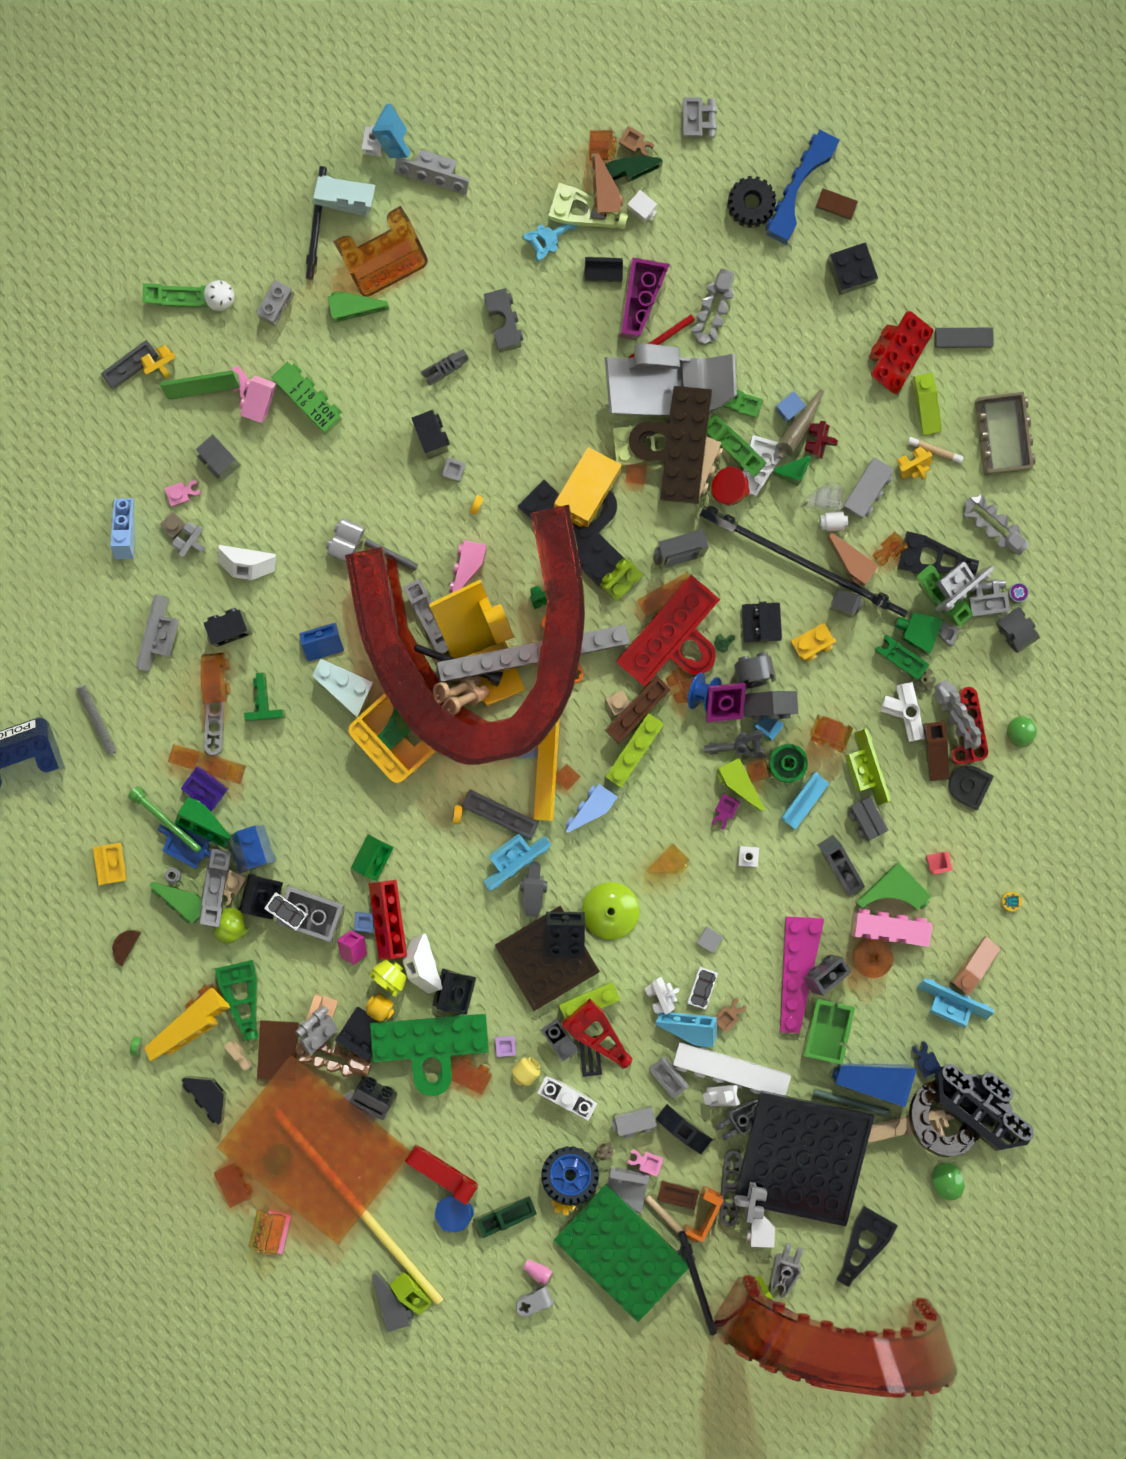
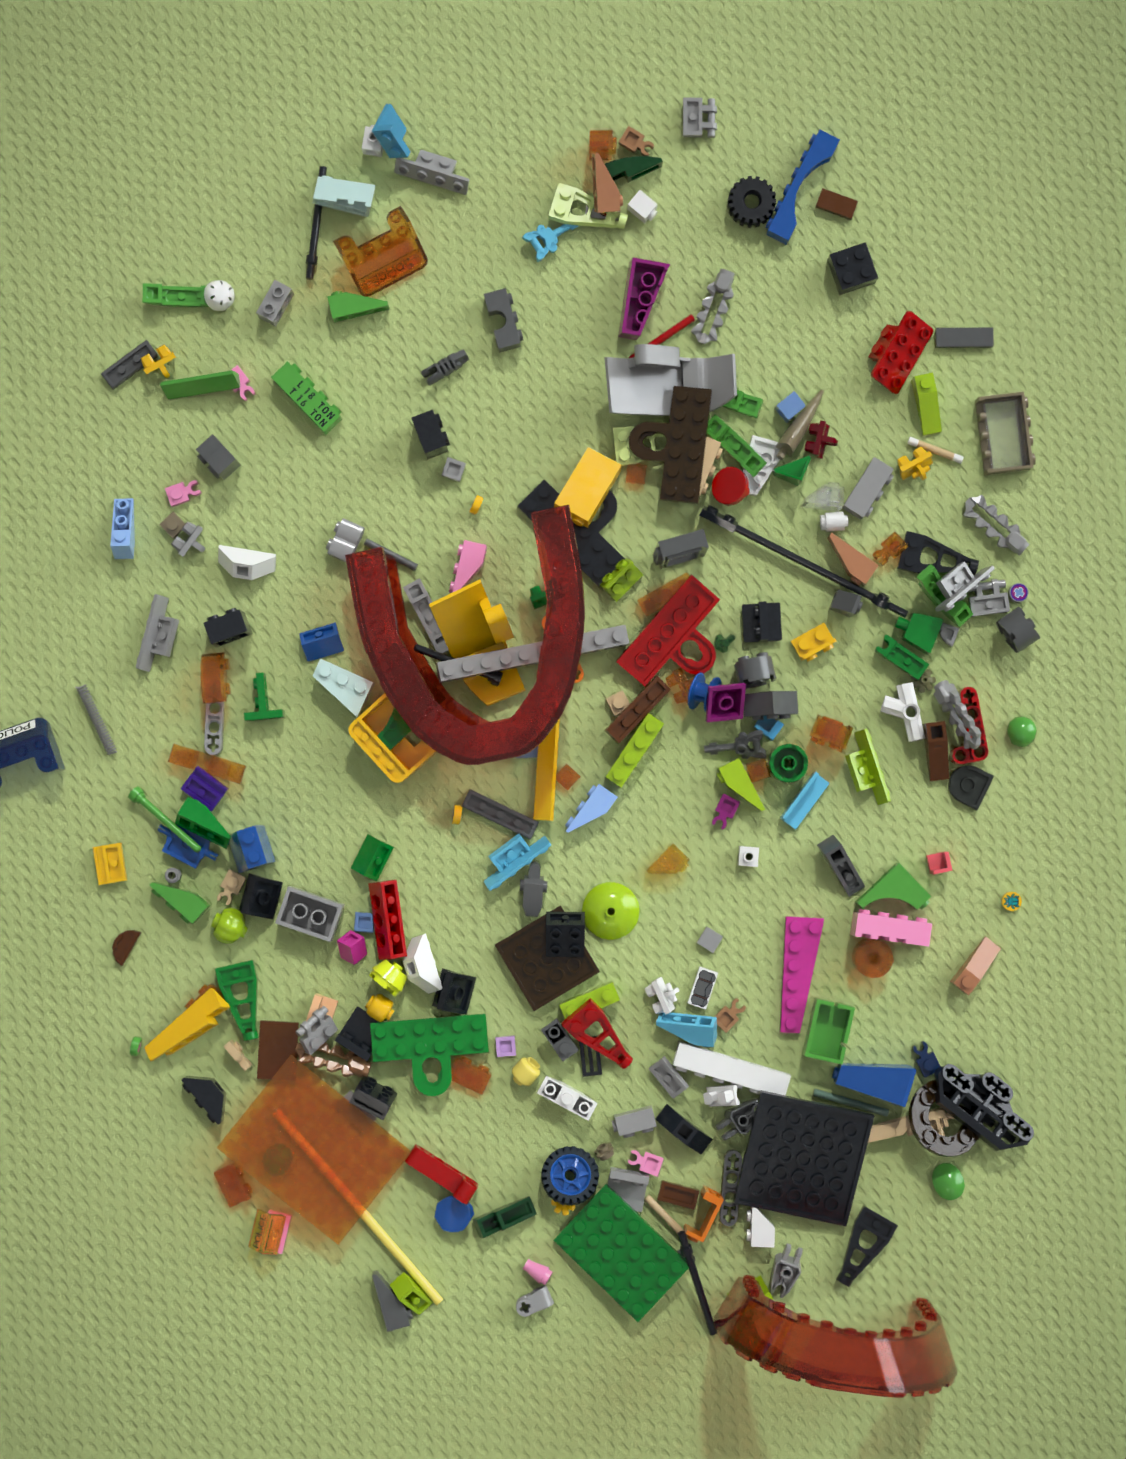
(213, 888): light grey slope -> none
(257, 399): bright pink brick -> none
(286, 911): tile -> none
(467, 686): tan piece -> none
(603, 269): black panel -> none
(752, 1211): light grey hips -> none
(827, 974): dark grey brick -> none
(867, 818): dark grey brick -> none
(952, 1005): medium azure bracket -> none

